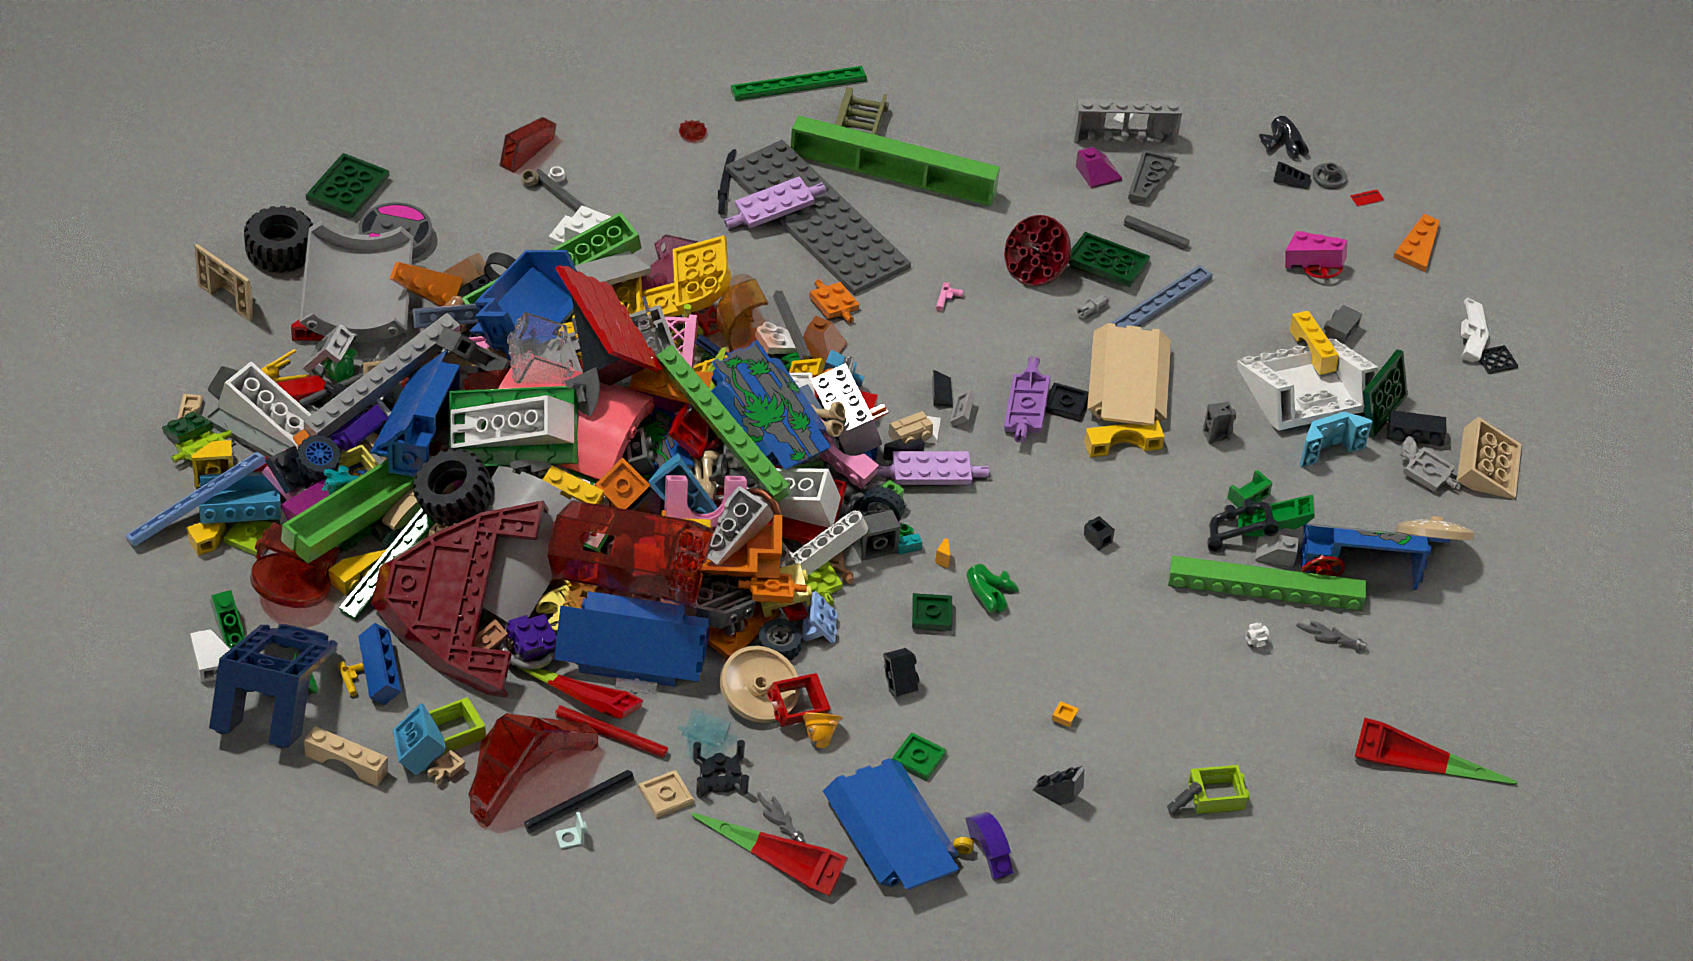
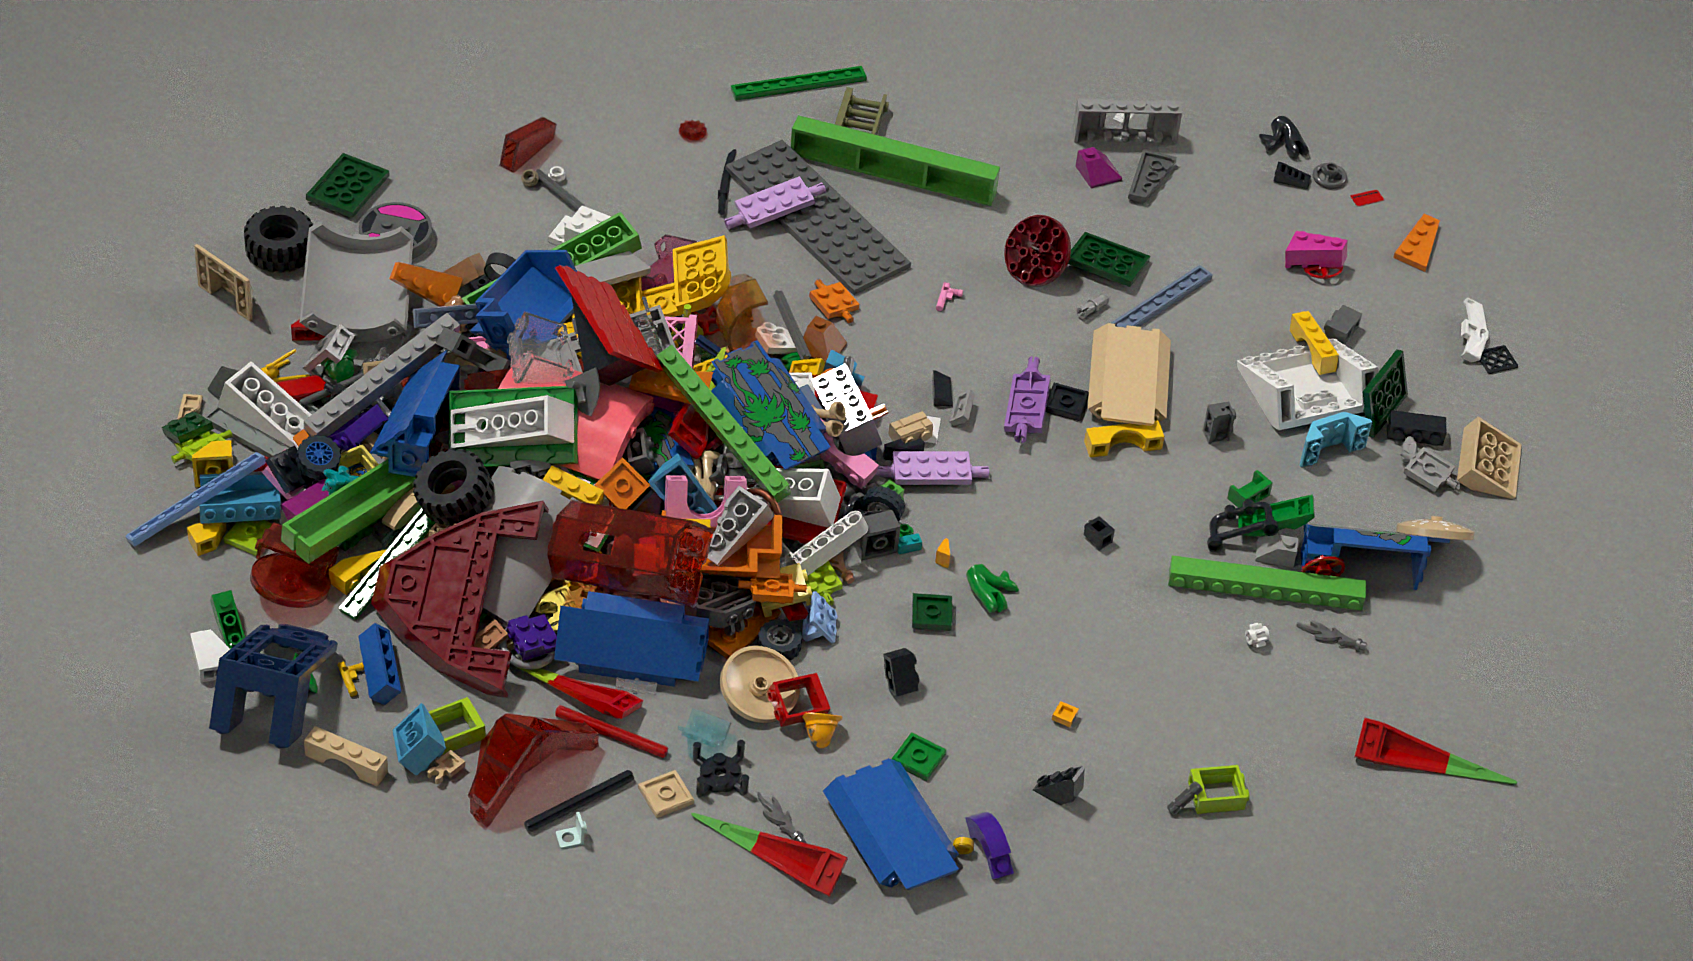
(1156, 232): dark grey axle -> none

